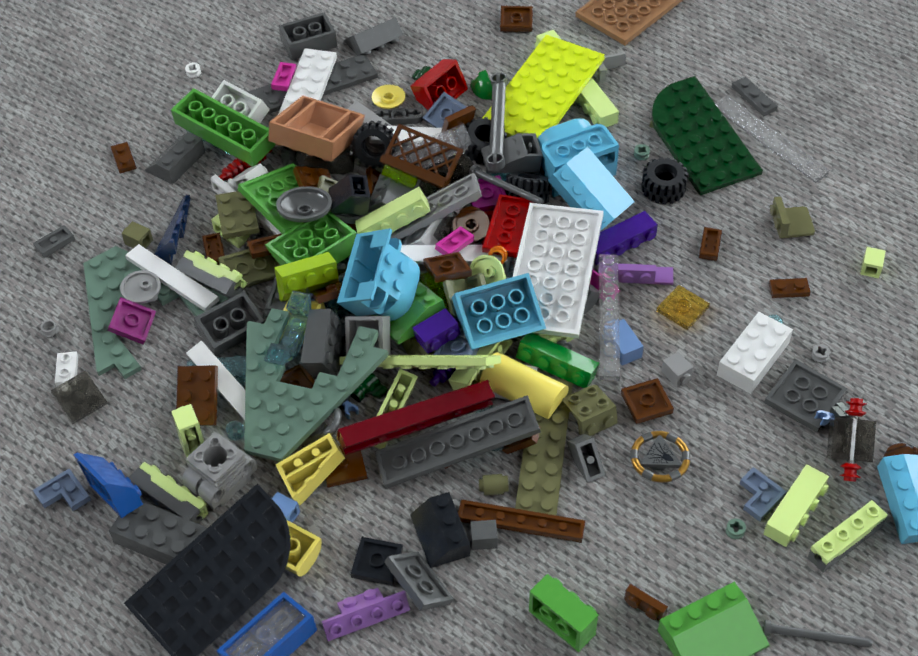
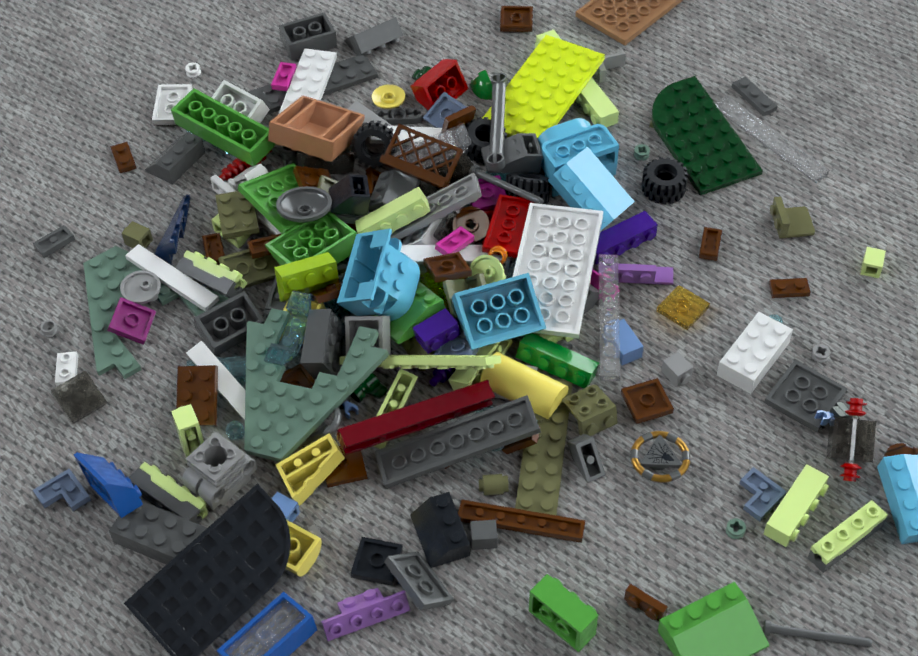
(166, 99): none -> white plate
(399, 176): clear neon green axle -> none

